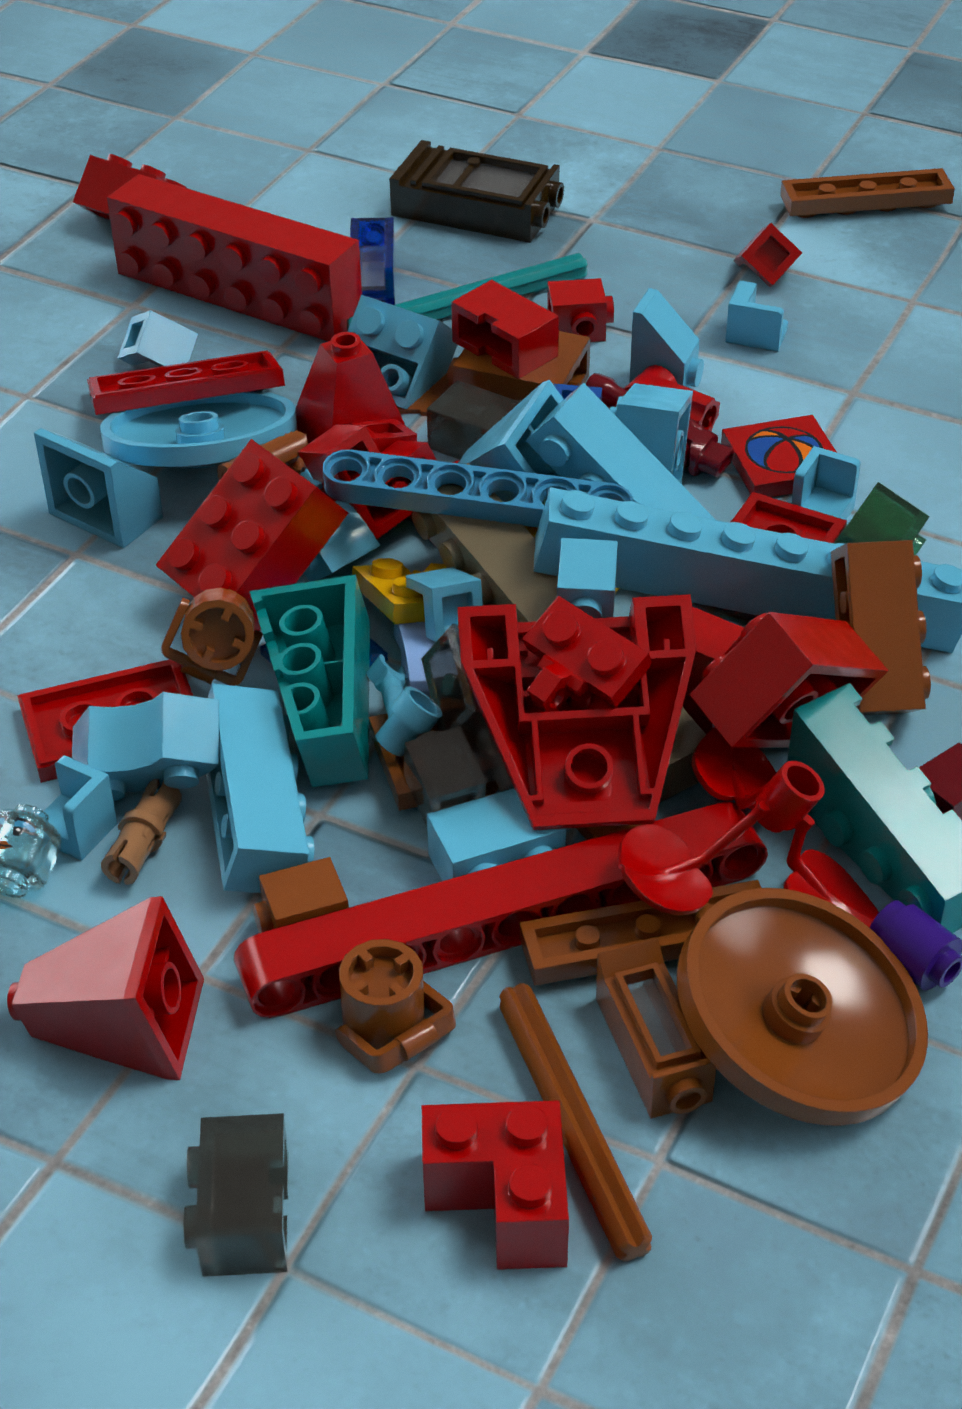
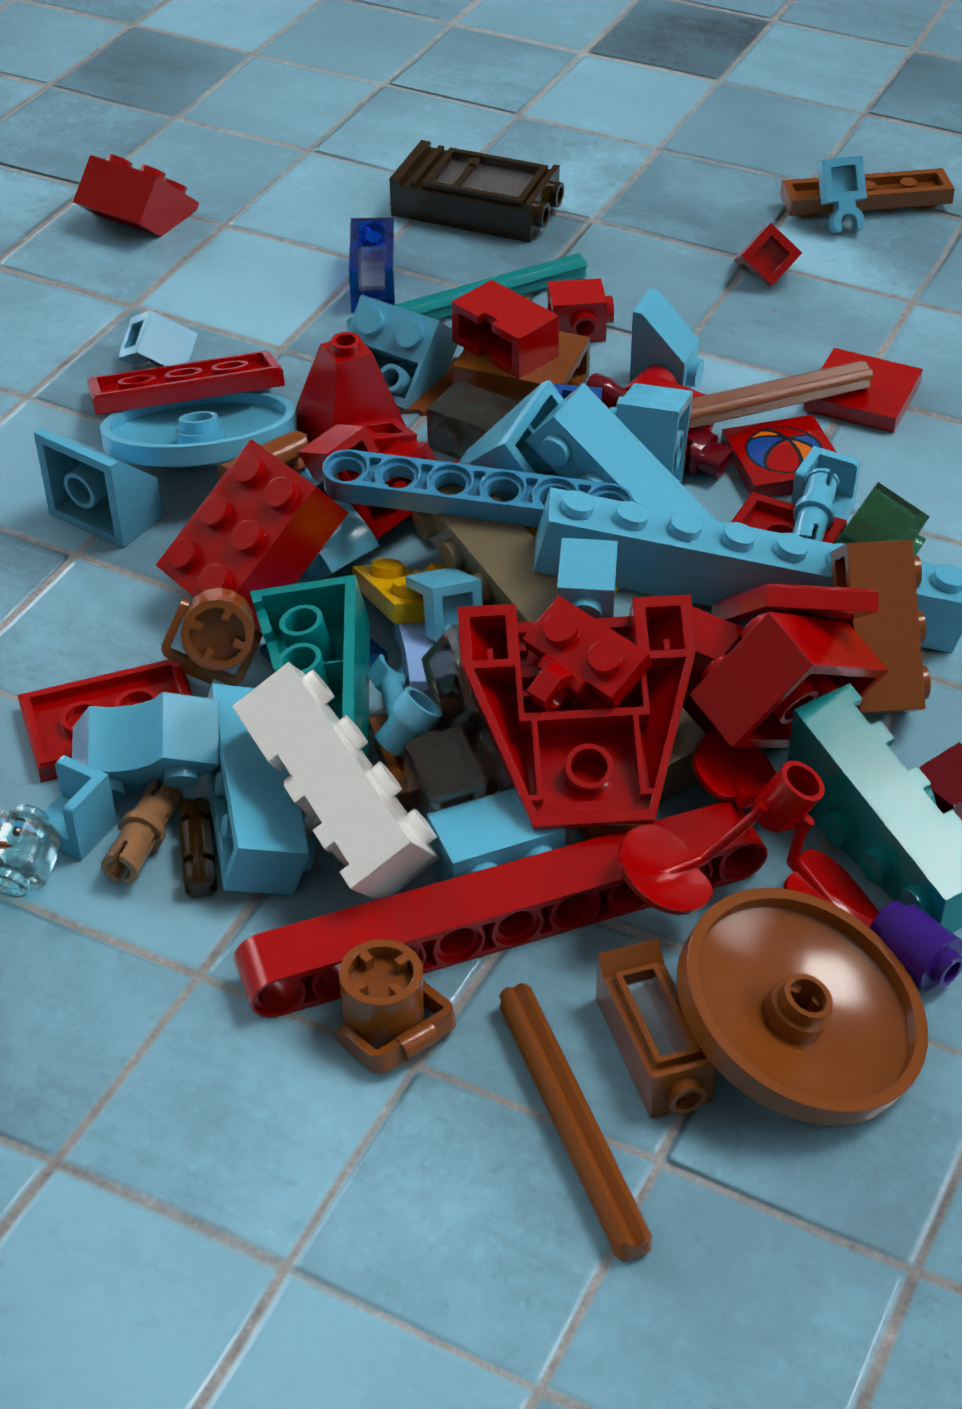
(116, 992): red slope -> none
(197, 847): none -> dark brown axle
(236, 256): red brick -> none
(240, 1195): clear smoke brick -> none
(298, 894): dark orange brick -> none
(337, 782): none -> white wedge
(506, 1162): red brick -> none
(570, 943): dark orange plate -> none
(754, 323): medium azure panel -> none
(779, 393): none -> dark orange axle
(801, 600): none -> red tile
(815, 509): none -> medium azure pin
(842, 185): none -> medium azure plate
(880, 404): none -> red tile

